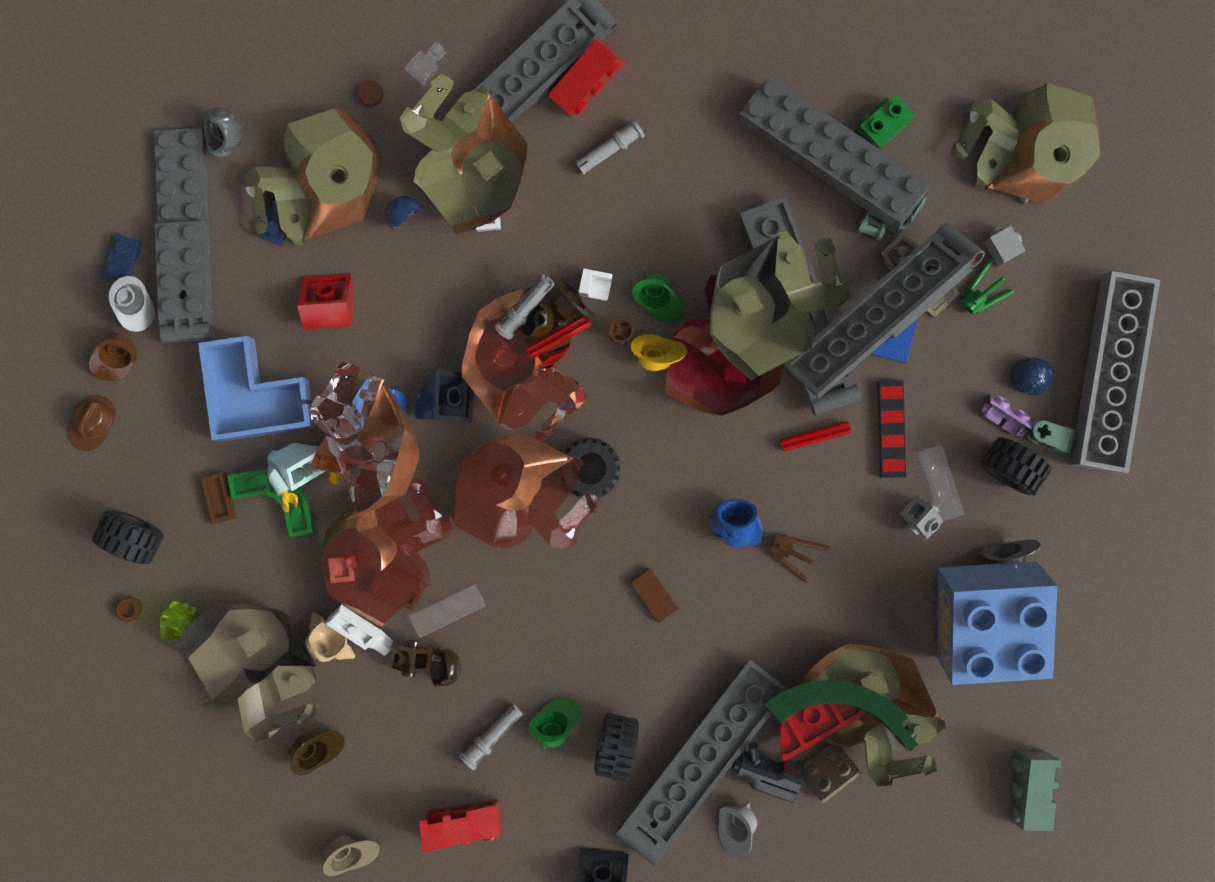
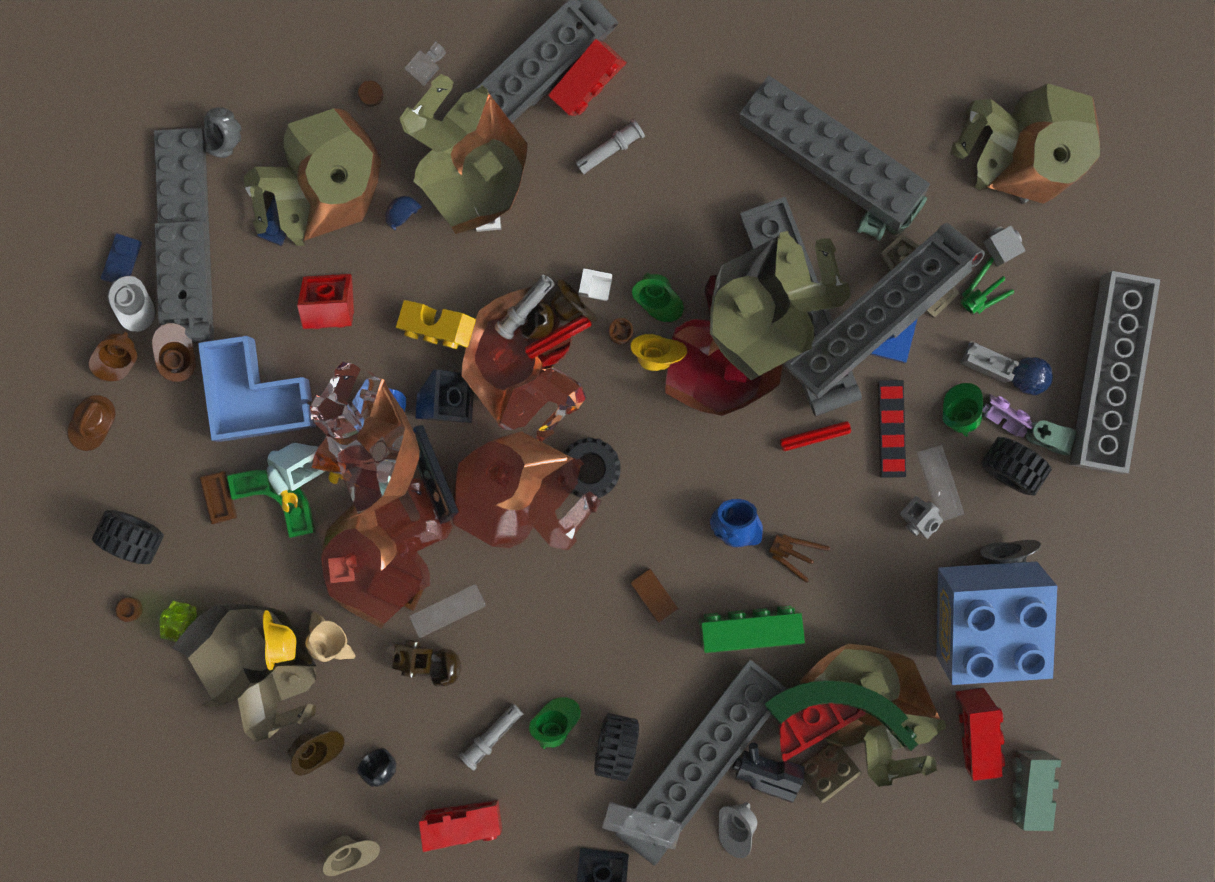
(173, 352): none -> reddish brown piece
(279, 642): none -> yellow piece
(359, 630): white hinge -> none
(377, 768): none -> black hair
(434, 479): none -> black tile
(452, 328): none -> yellow arch
(642, 825): none -> clear tile
(751, 630): none -> green brick
(885, 122): green brick -> none
(963, 408): none -> green piece
(981, 734): none -> red wedge
(989, 362): none -> light grey hinge

